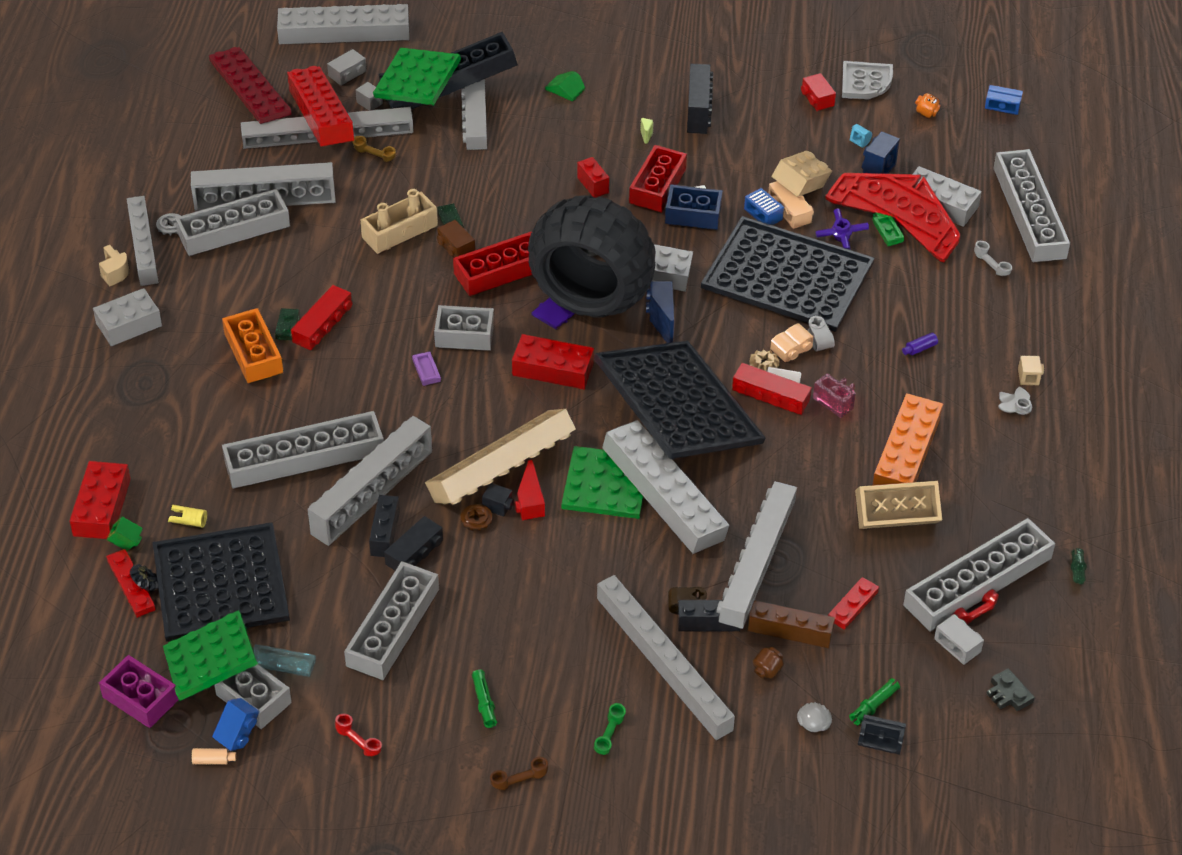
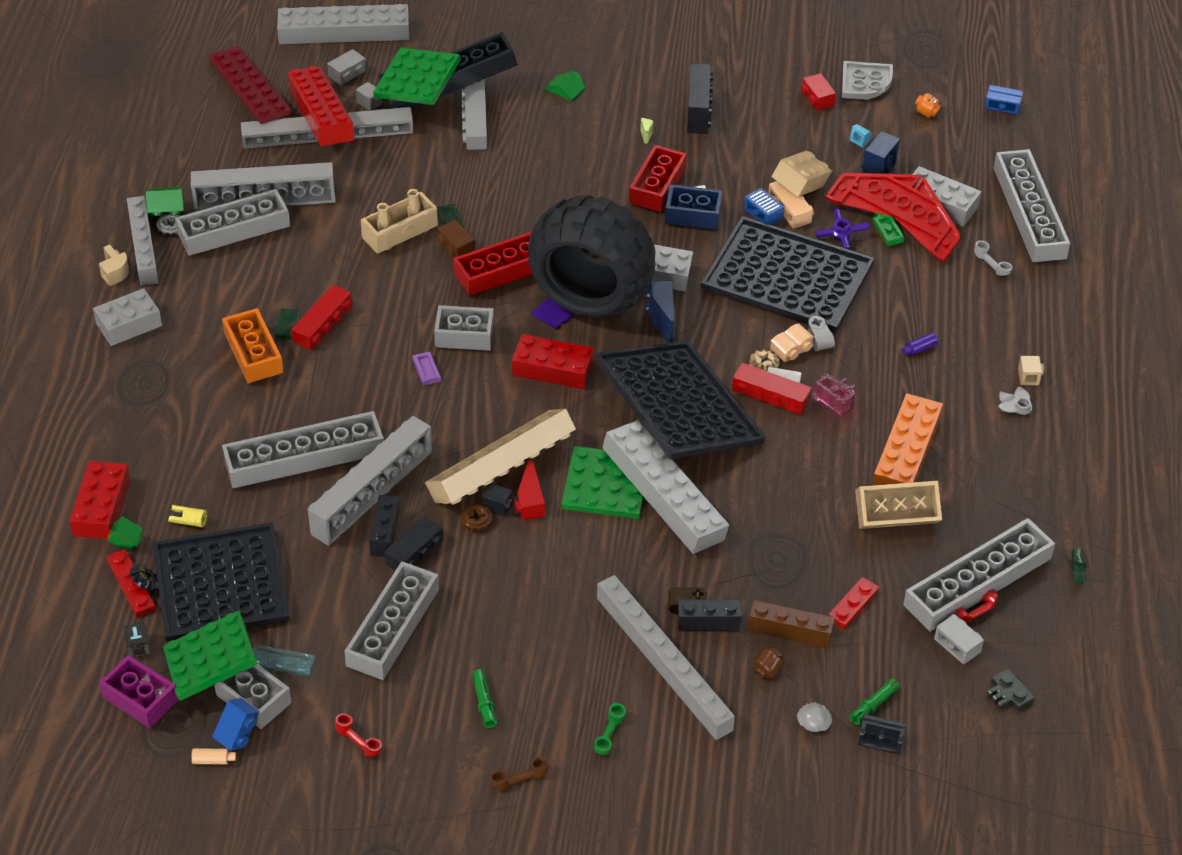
(136, 639): none -> clear smoke brick
(165, 200): none -> green brick
(360, 145): pearl gold bar -> none
(593, 177): red brick -> none
(757, 555): light grey brick -> none

